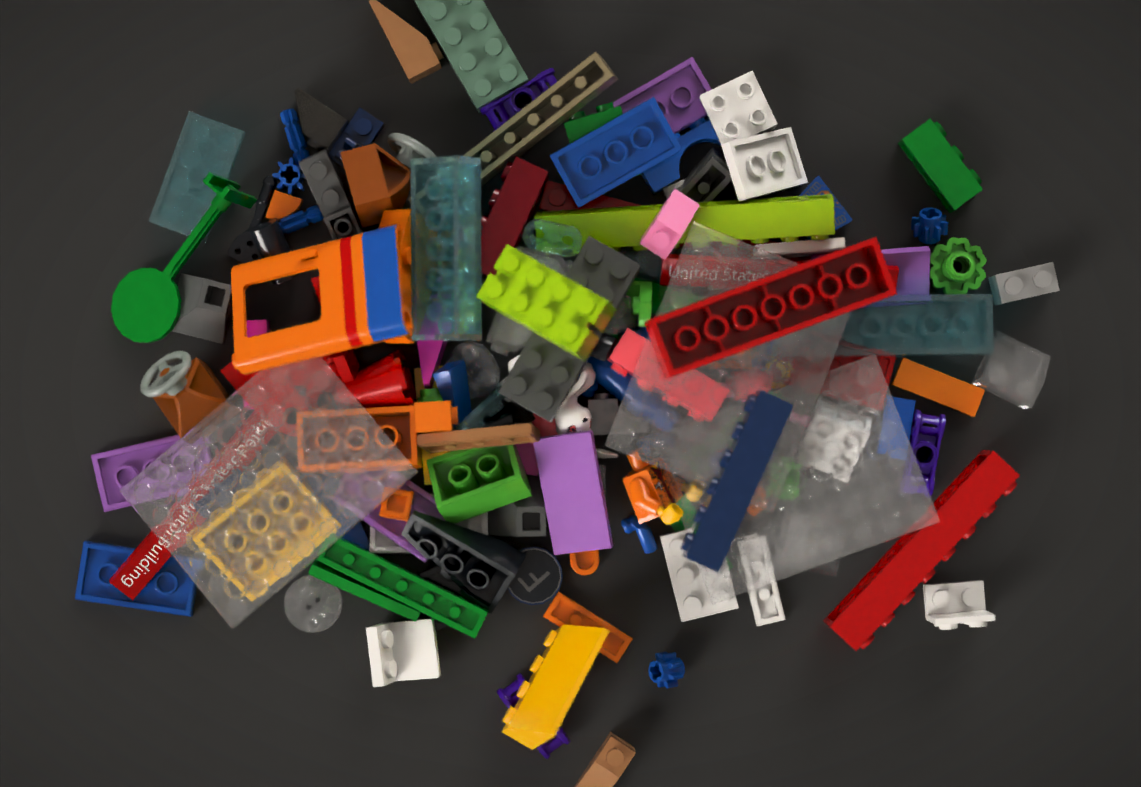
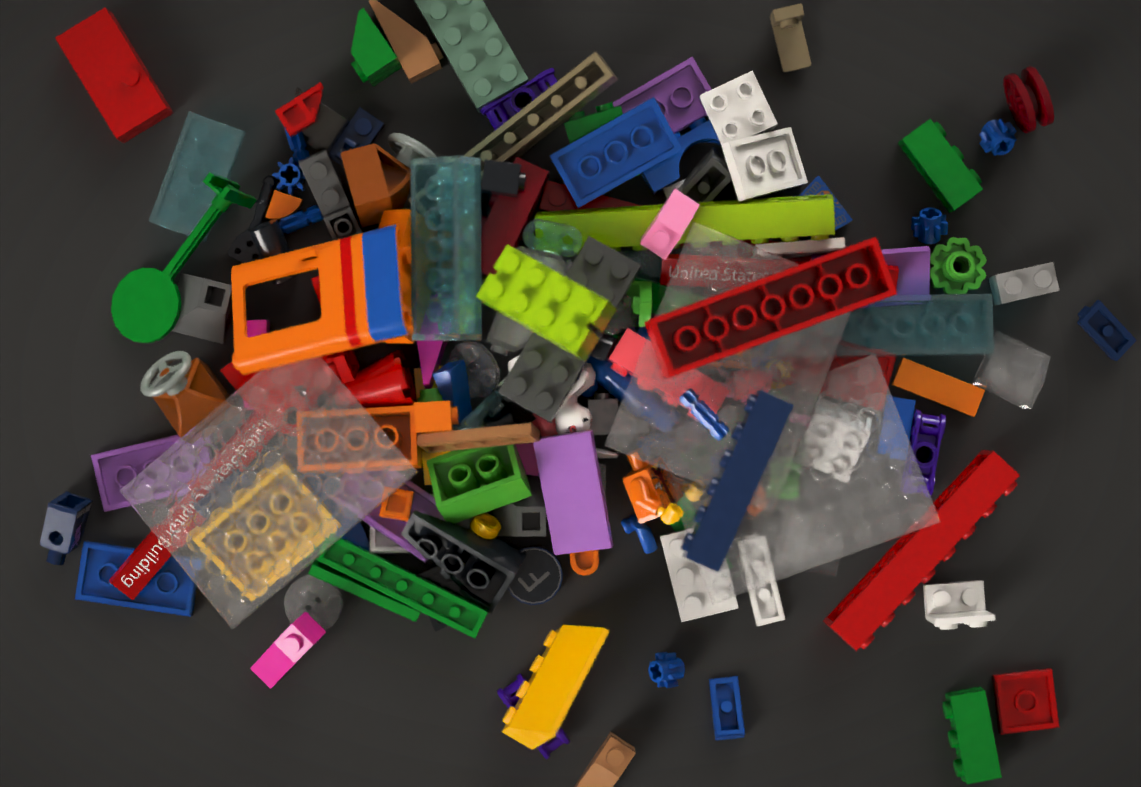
(64, 525): none -> dark blue torso
(114, 75): none -> red brick
(288, 649): none -> dark pink slope
(301, 111): none -> red tile
(371, 52): none -> green slope
(403, 651): white bracket -> none
(485, 526): none -> yellow tile
(502, 178): none -> black brick
(569, 612): orange tile -> none
(704, 414): none -> blue axle
(726, 708): none -> blue slope
(790, 37): none -> dark tan bracket
(971, 735): none -> green brick
(997, 137): none -> blue gear
(1025, 701): none -> red tile
(1028, 99): none -> dark red wheel
(1105, 330): none -> dark blue plate

